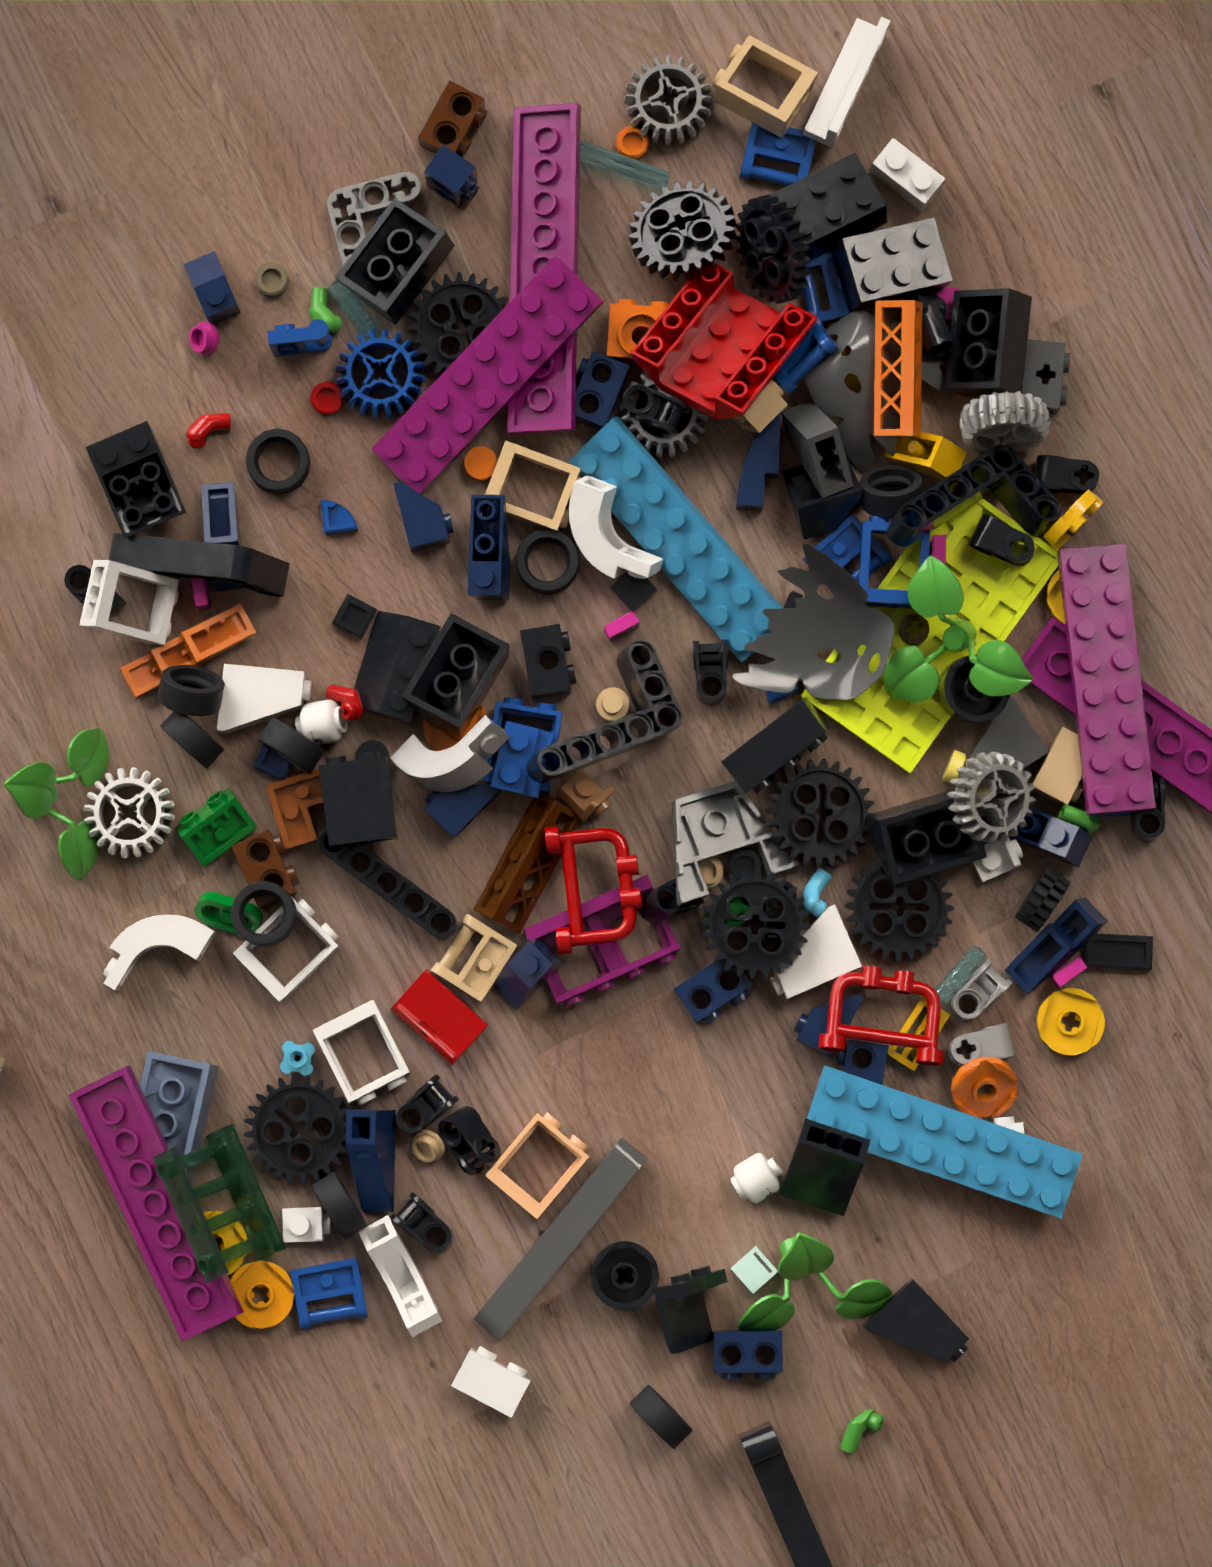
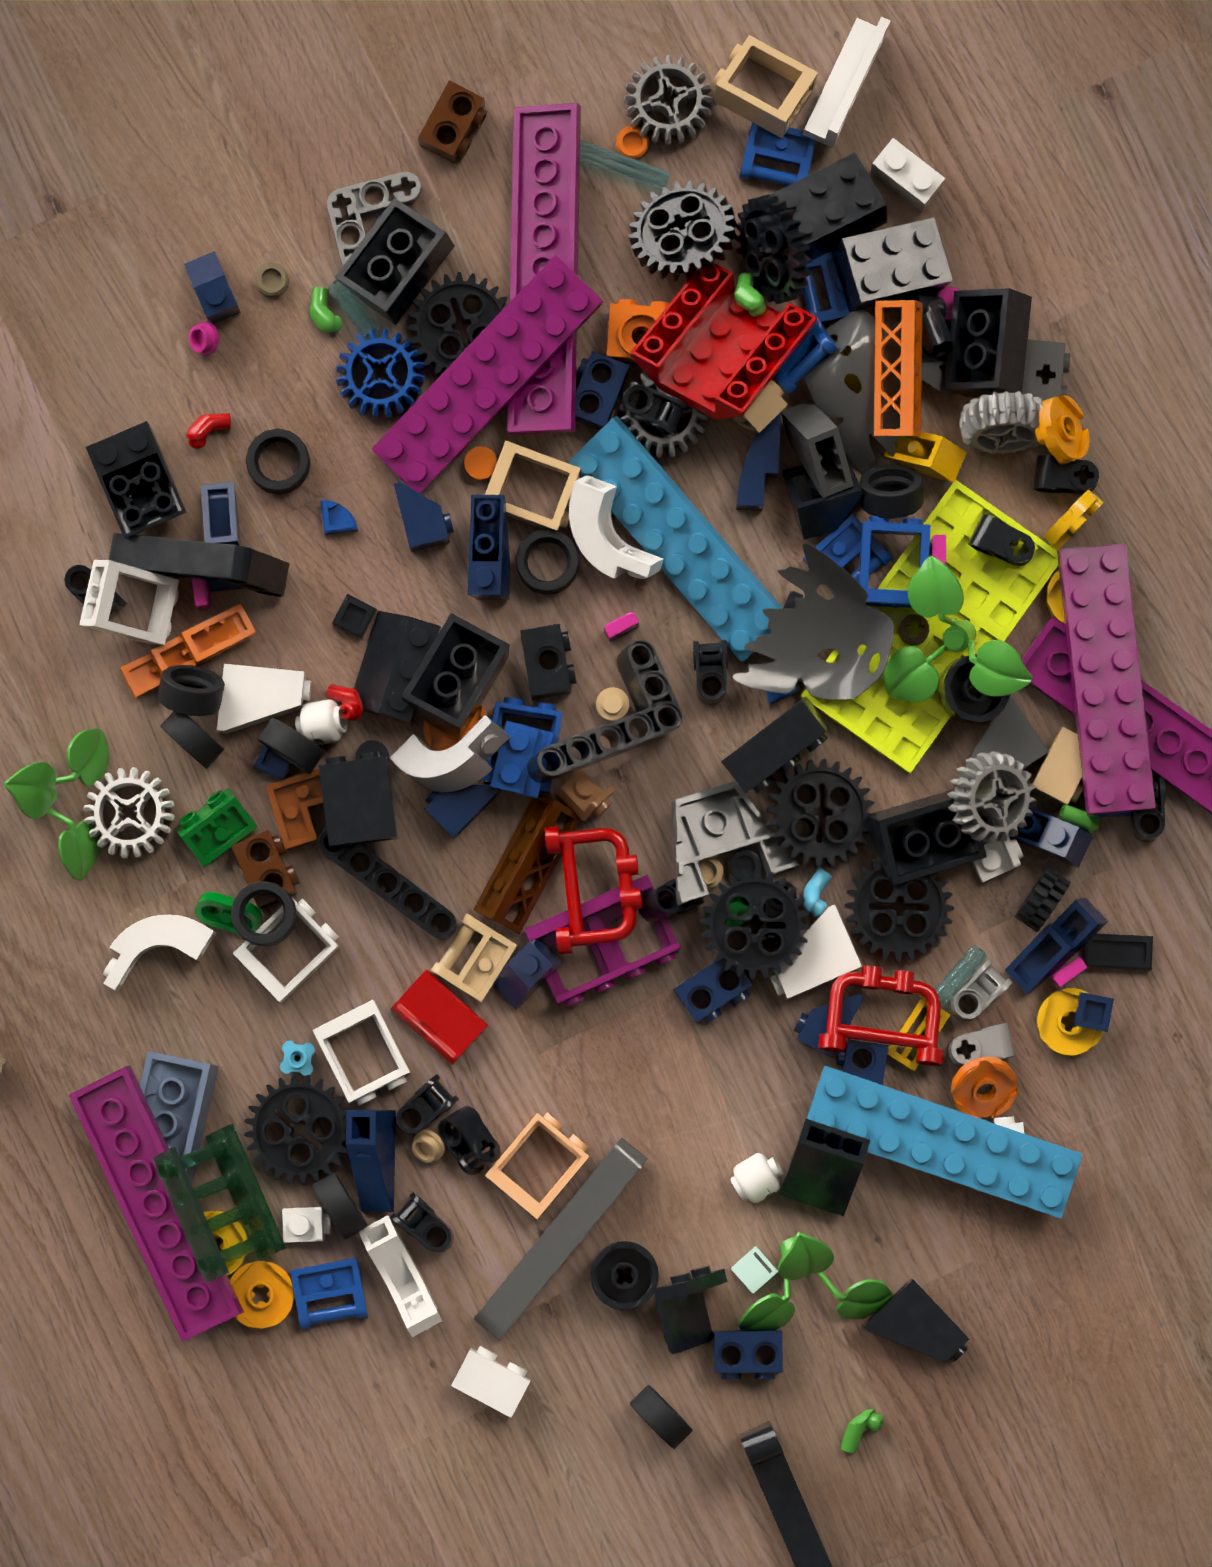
(292, 341): blue plate -> none
(326, 398): red tile -> none
(452, 177): dark blue brick -> none
(633, 591): black tile -> none
(747, 296): none -> bright green arm
(956, 761): light yellow tile -> none
(995, 471): black beam -> none
(1062, 429): none -> light orange plate
(1093, 1012): none -> dark blue plate

